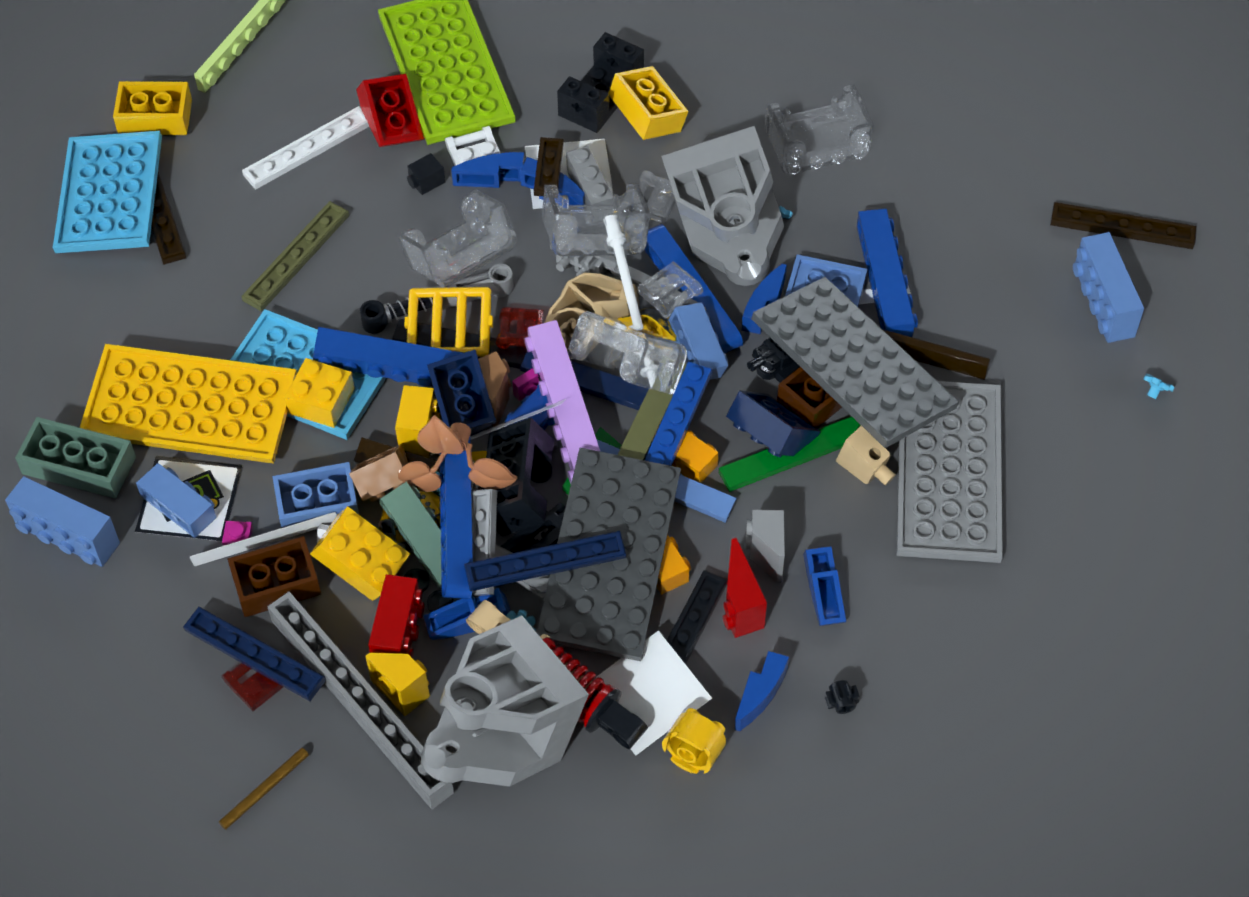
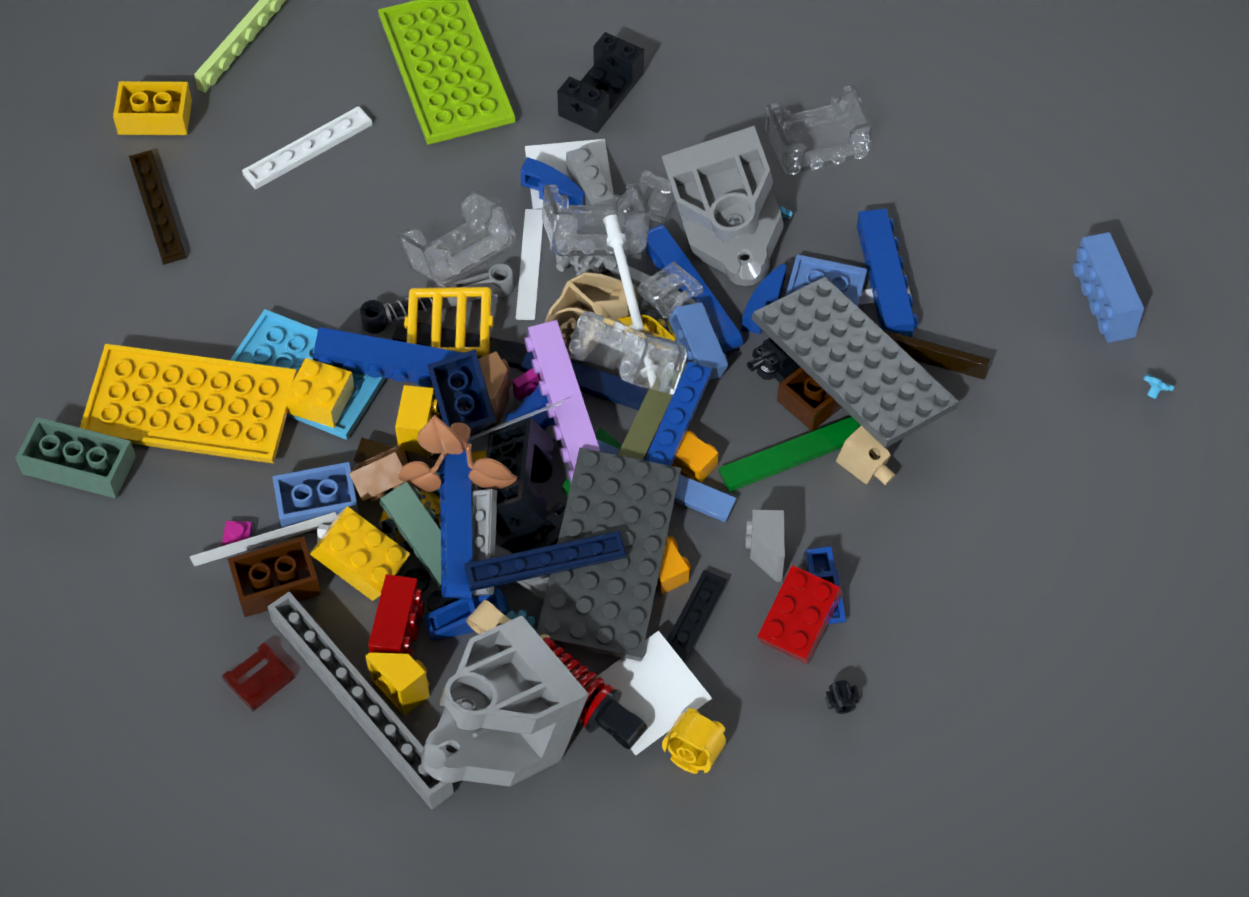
(62, 522): medium blue brick -> none
(108, 192): medium azure plate -> none
(177, 499): medium blue brick -> none
(209, 479): sticker -> none
(254, 653): dark blue tile -> none
(263, 788): pearl gold bar -> none
(295, 256): olive tile -> none
(390, 110): red slope -> none
(425, 174): black brick -> none
(474, 151): white plate -> none
(489, 170): blue slope -> none
(525, 317): clear red plate -> none
(529, 265): none -> white sticker
(548, 164): dark brown tile -> none
(648, 102): yellow brick -> none
(744, 602): red slope -> none
(761, 689): blue slope -> none
(771, 423): dark blue slope -> none
(800, 614): none -> red brick
(953, 481): light grey plate -> none
(1123, 225): dark brown tile -> none

